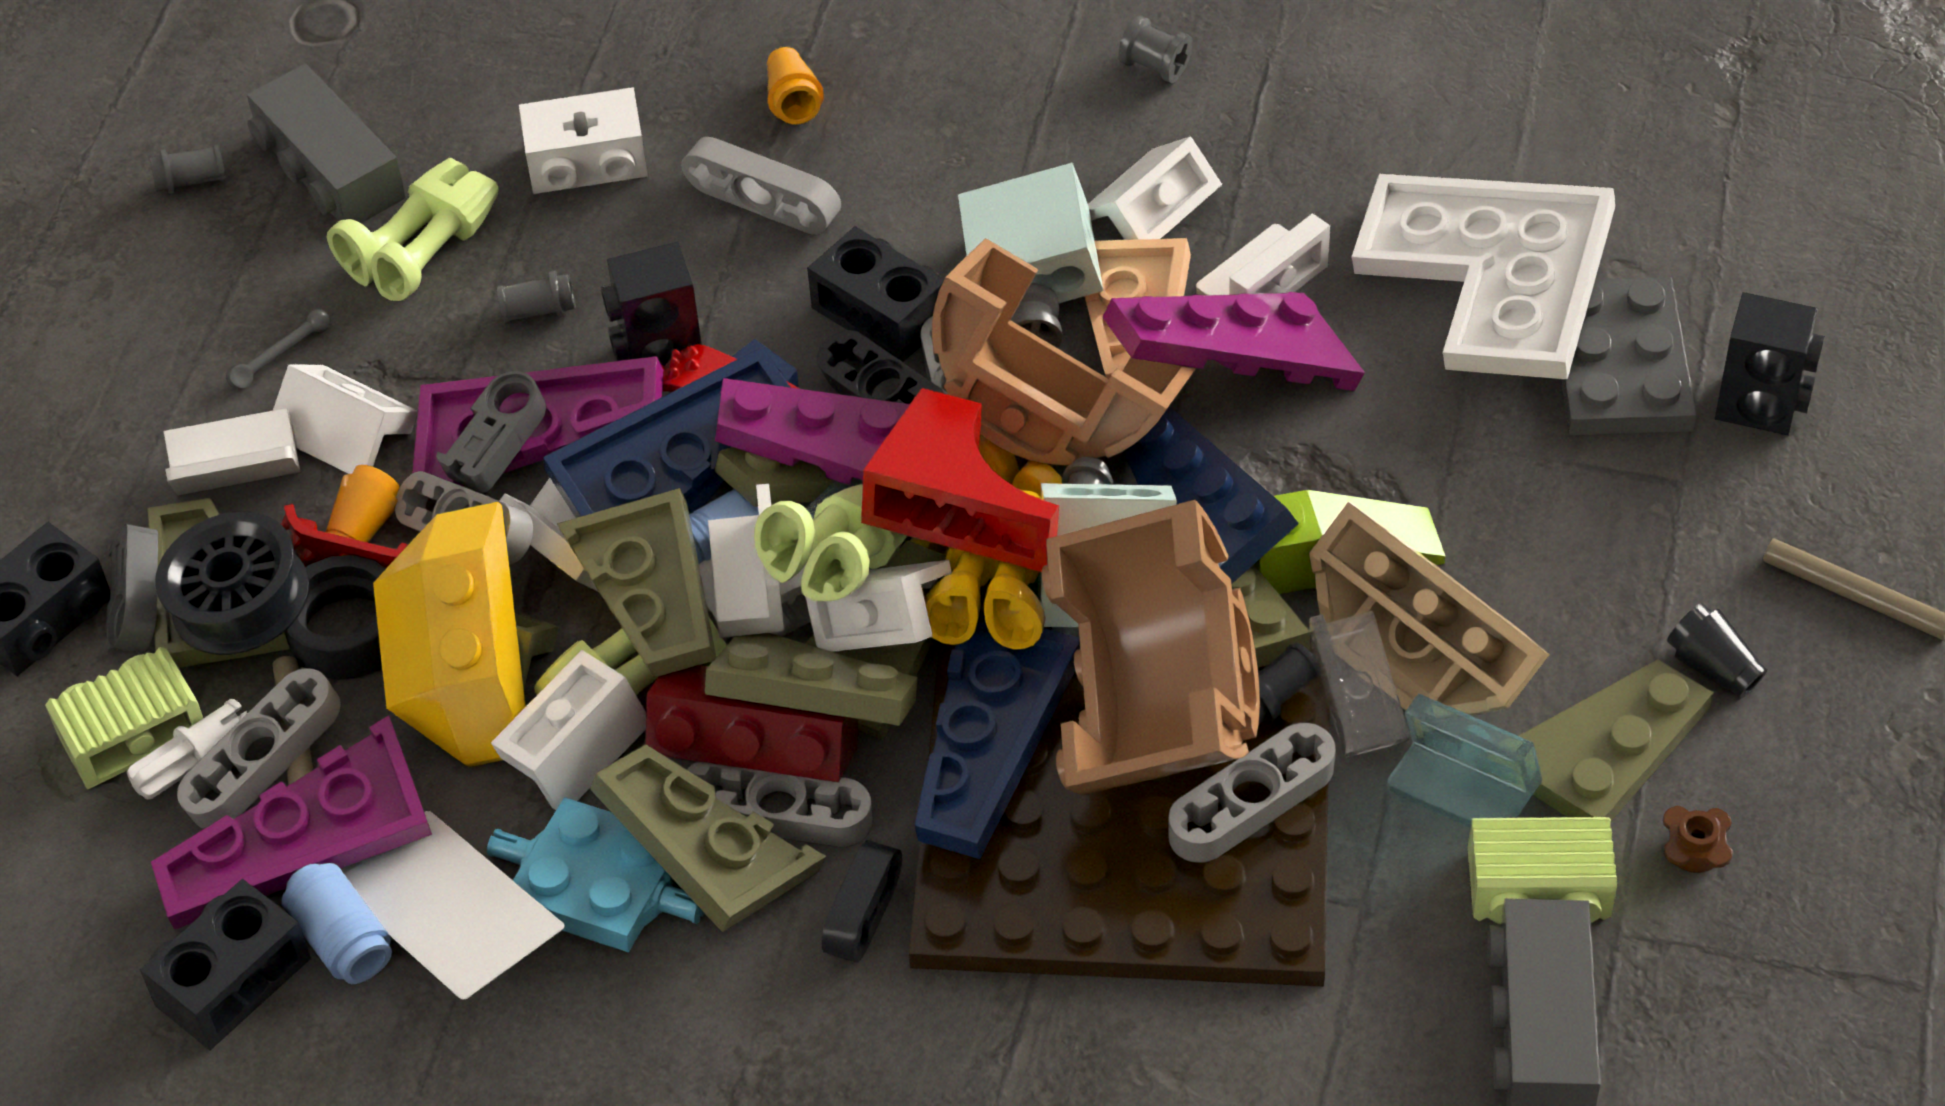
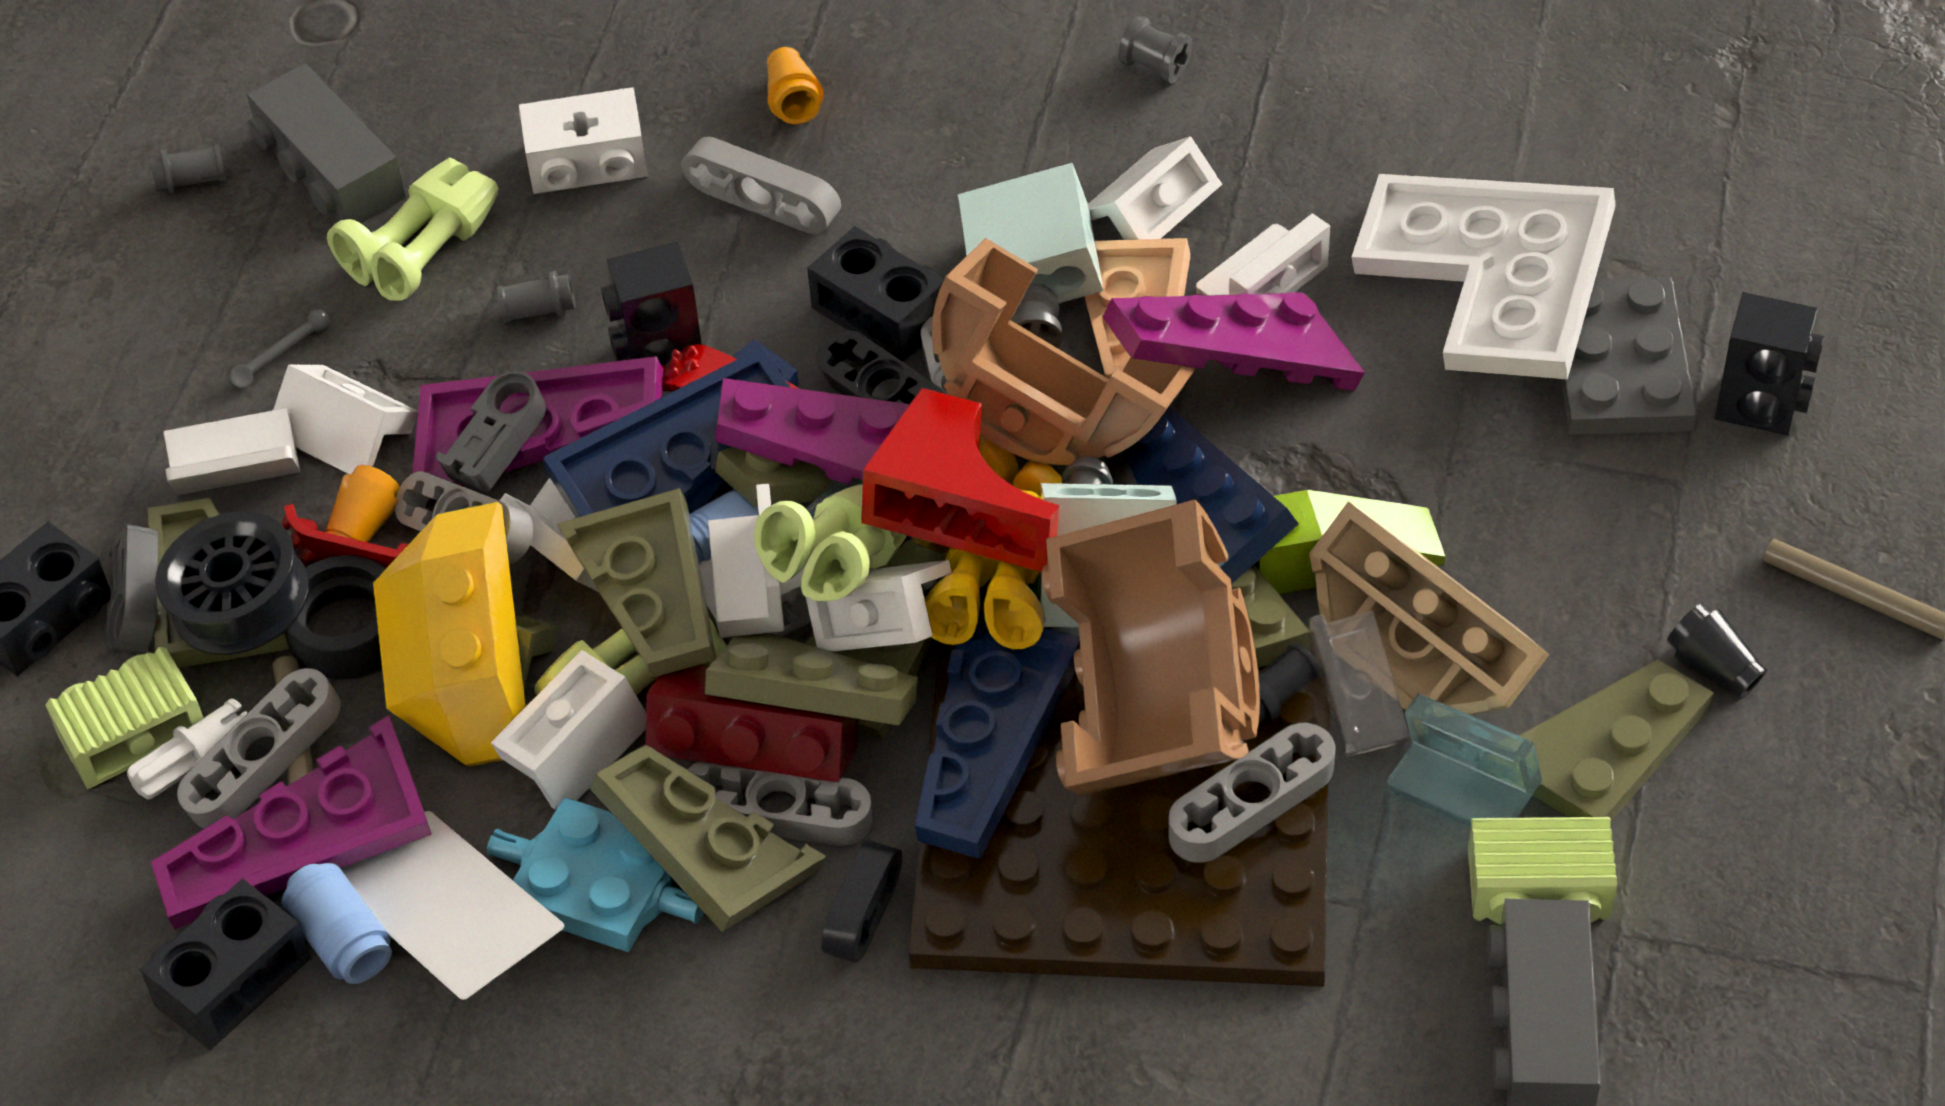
(1693, 853): reddish brown plate -> none

